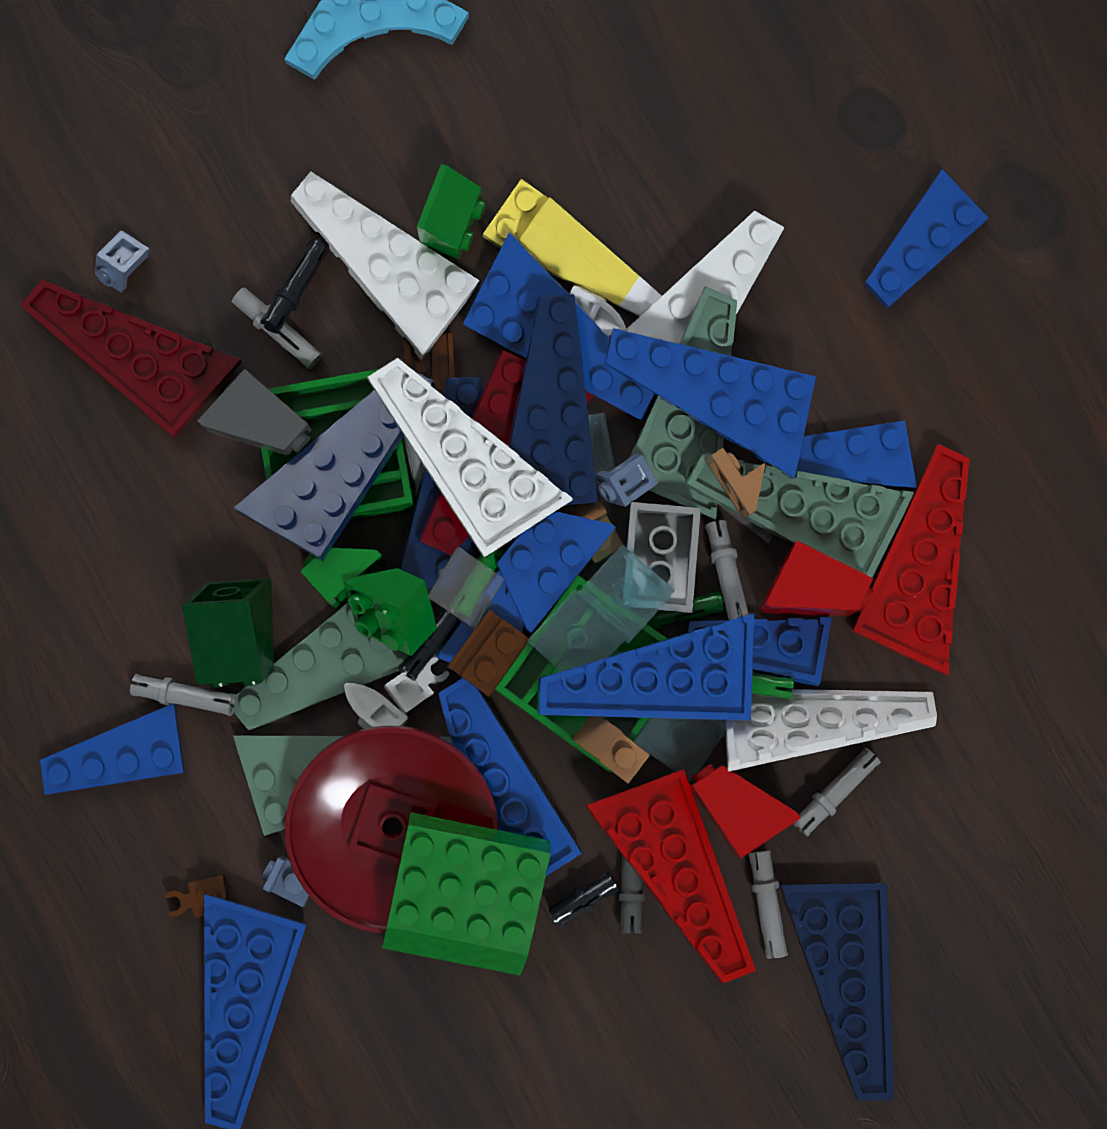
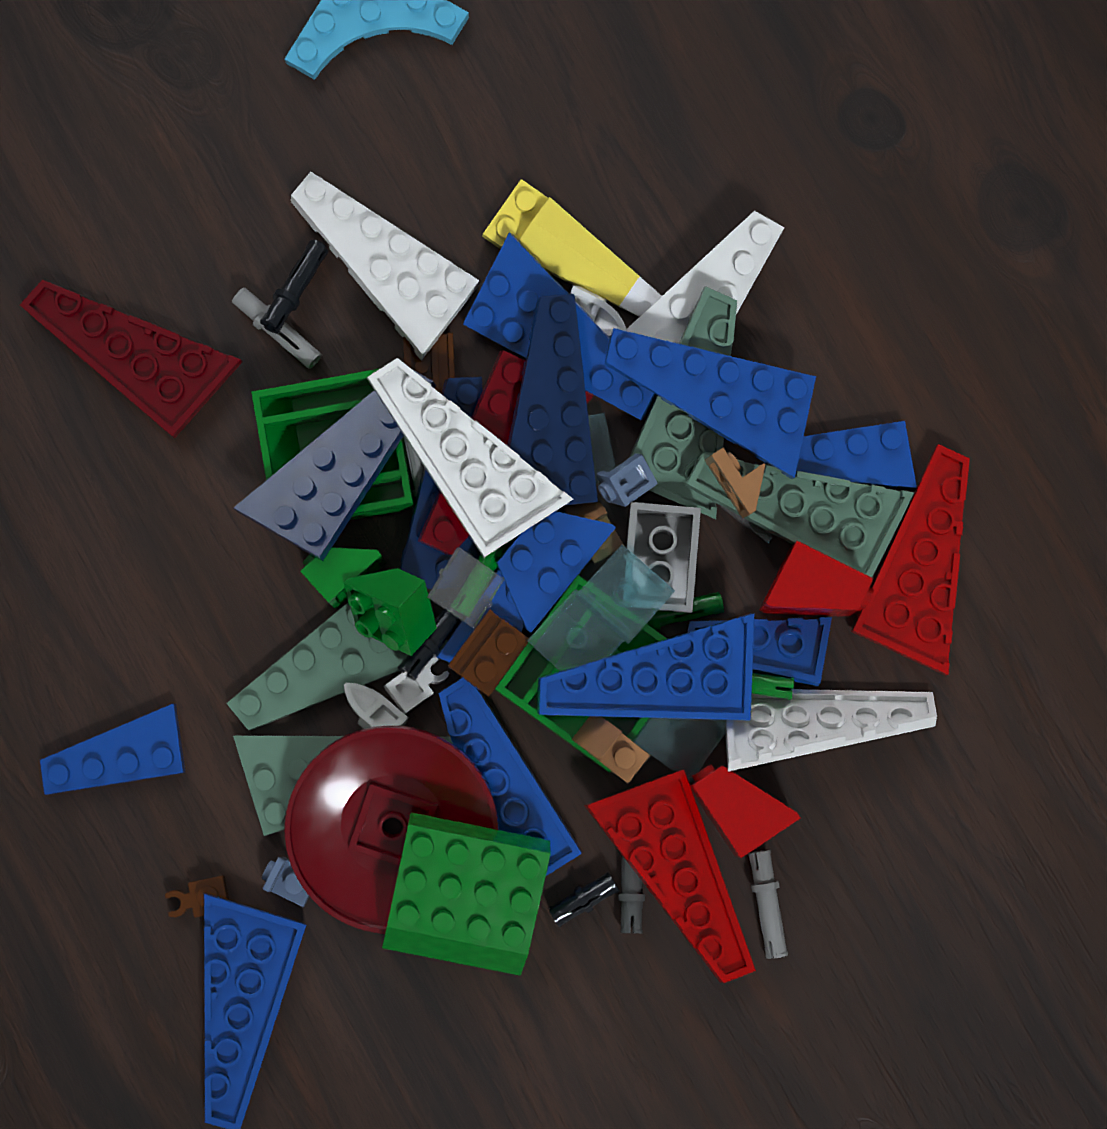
(119, 260): sand blue bracket -> none
(170, 692): light grey pin -> none
(231, 631): dark green slope -> none
(256, 417): dark grey slope -> none
(450, 213): green slope -> none
(724, 558): light grey pin -> none
(826, 801): light grey pin -> none
(848, 956): dark blue wing -> none
(931, 233): blue wing -> none

